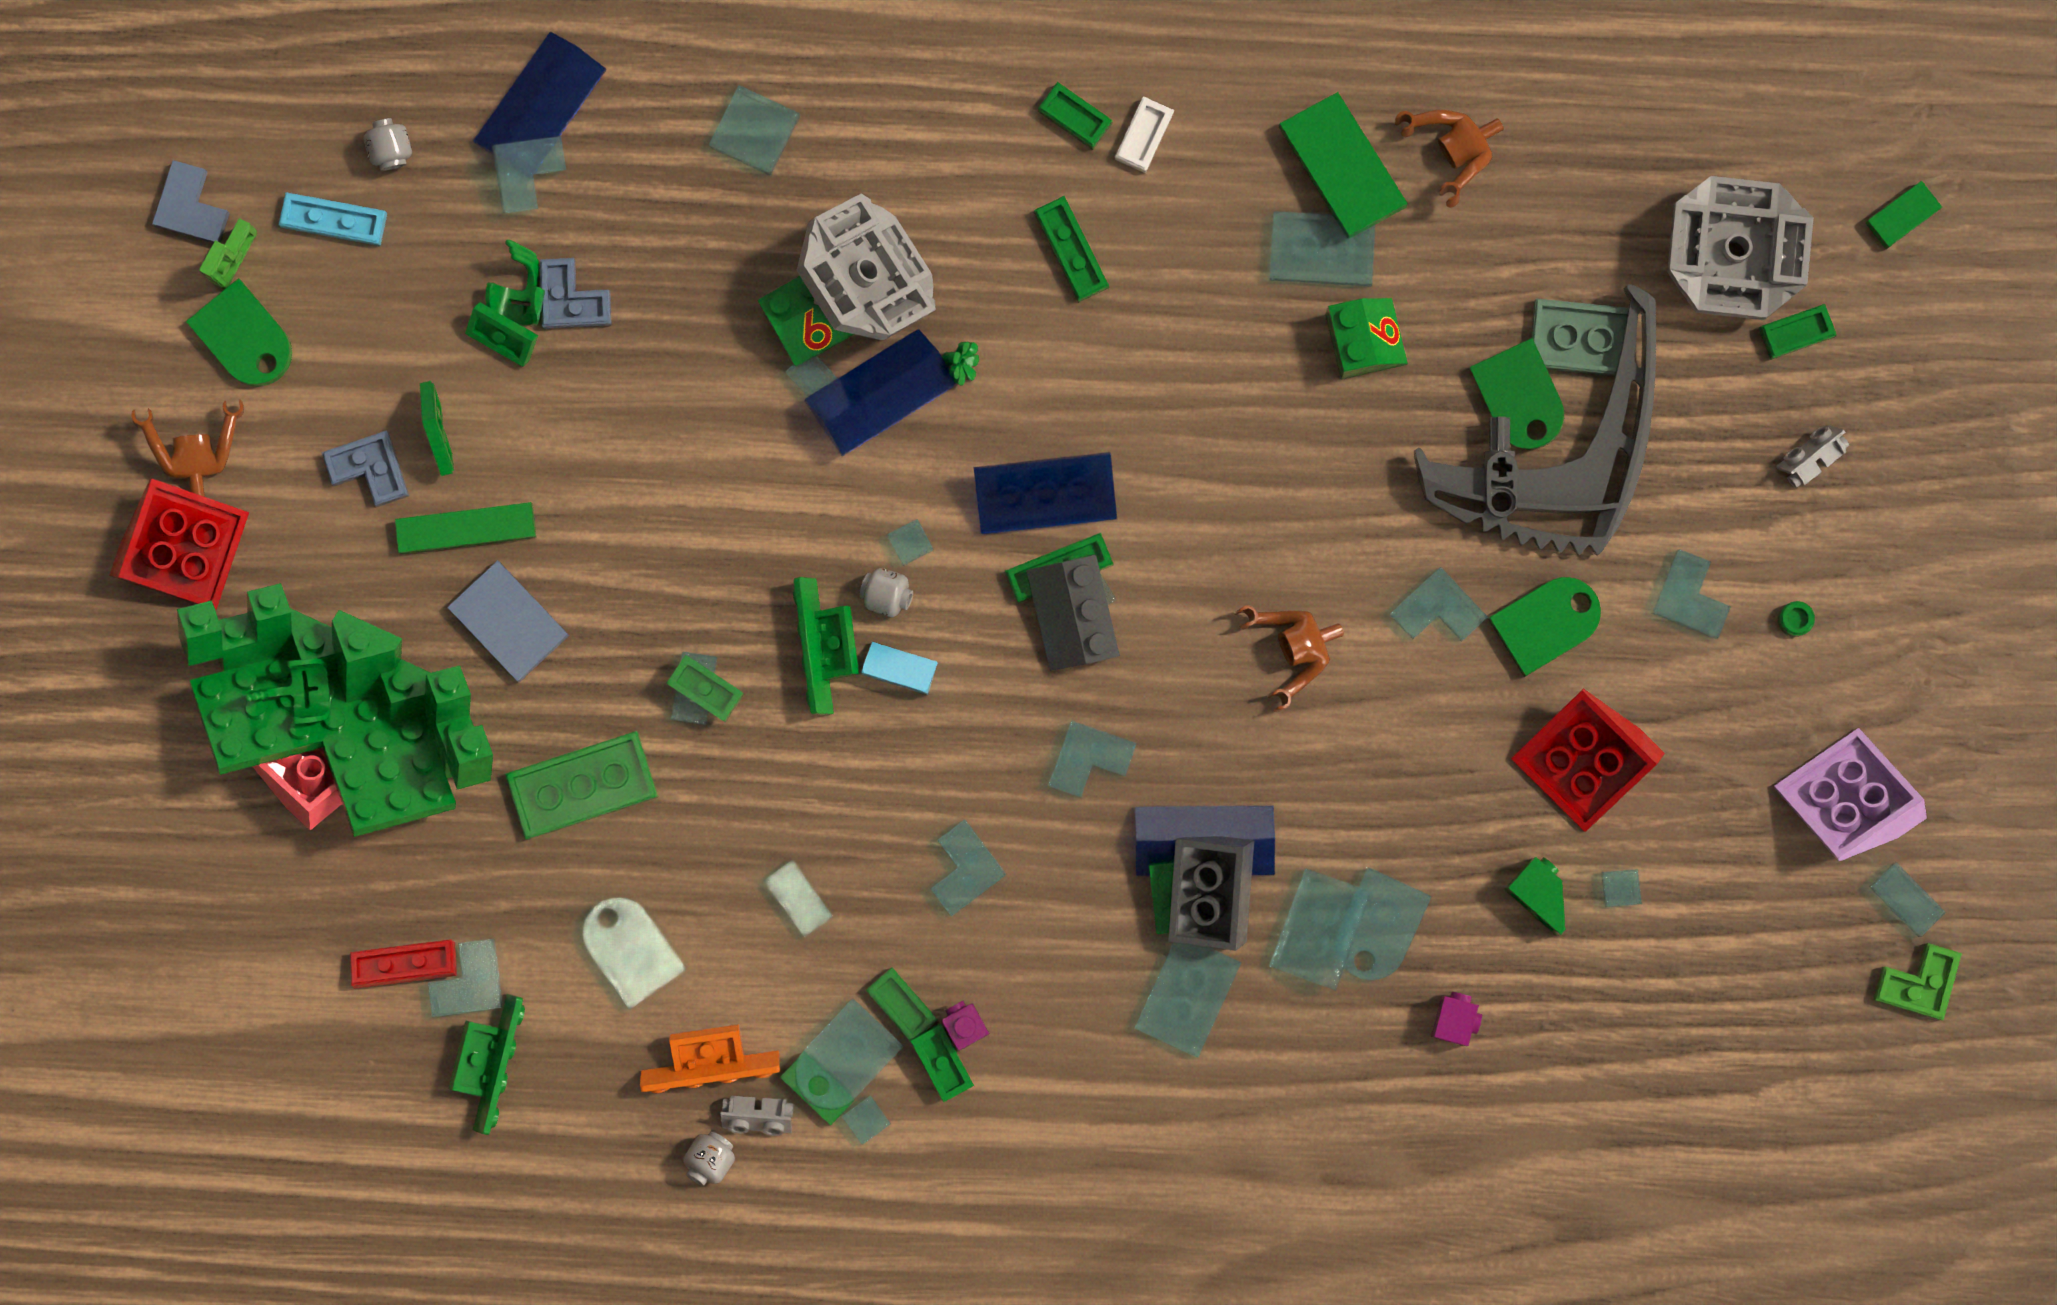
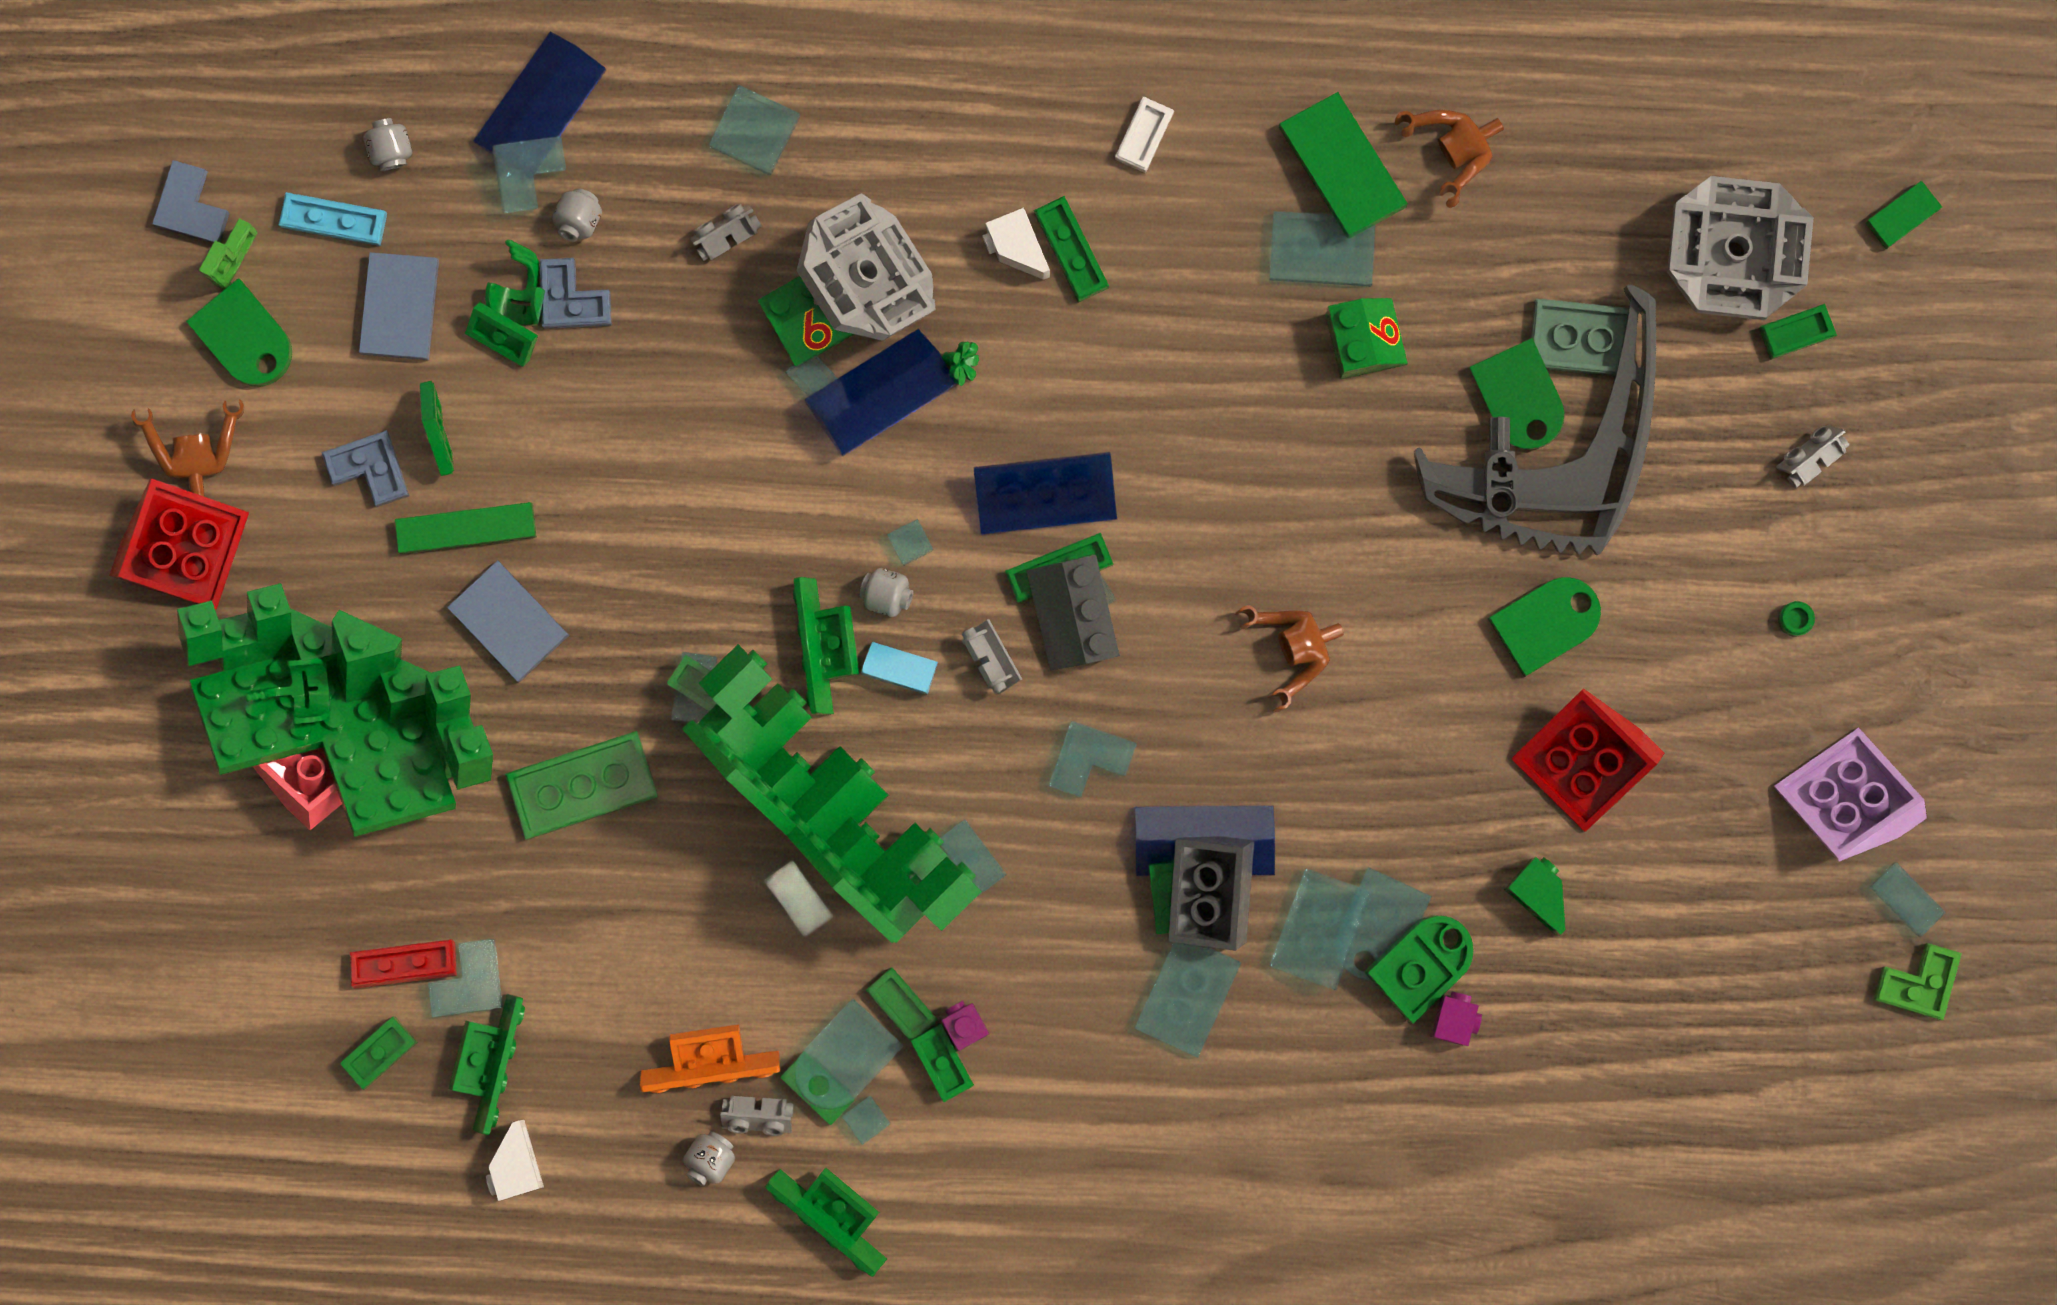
(378, 1052): none -> green plate
(399, 306): none -> sand blue tile
(514, 1165): none -> white slope
(577, 215): none -> light grey head
(632, 952): clear light blue tile -> none
(713, 235): none -> light grey hinge
(826, 807): none -> green brick
(834, 1213): none -> green bracket
(996, 665): none -> light grey hinge
(1016, 244): none -> white slope
(1075, 115): green tile -> none
(1420, 966): none -> green tile
(1439, 598): clear light blue tile -> none
(1621, 888): clear light blue tile -> none
(1681, 599): clear light blue tile -> none

